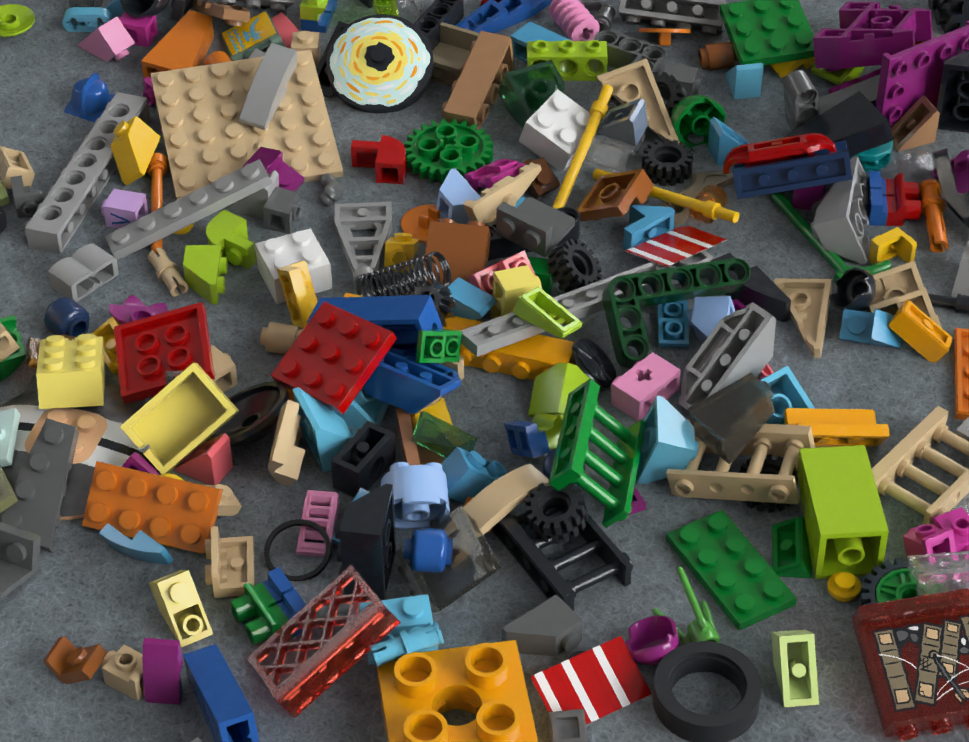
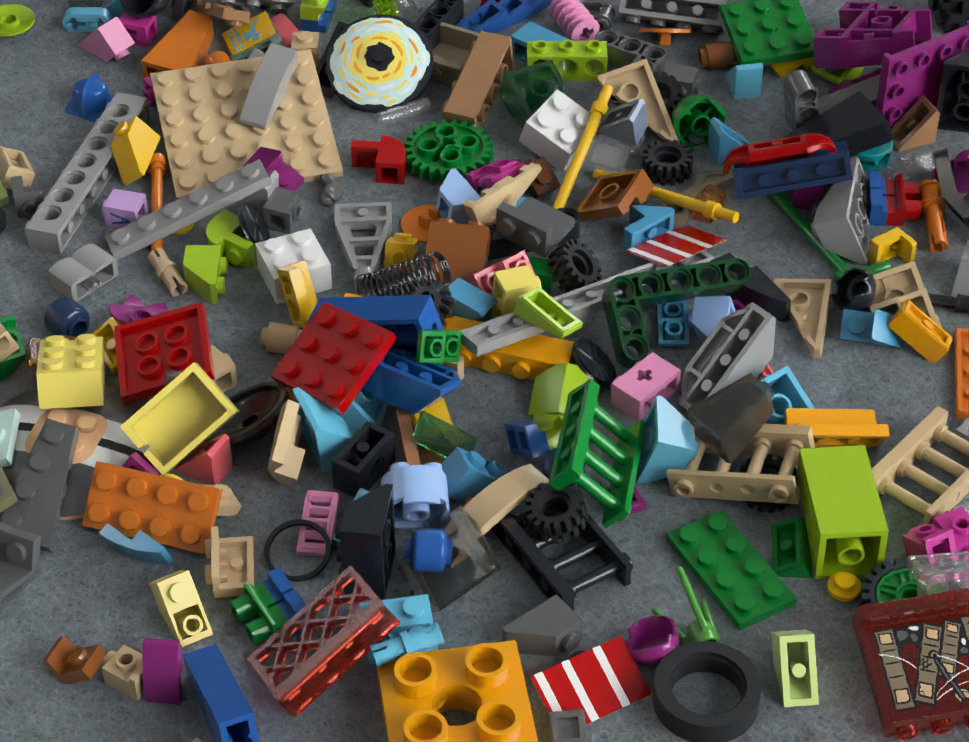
(252, 224): none -> black wheel
(407, 111): none -> clear piece

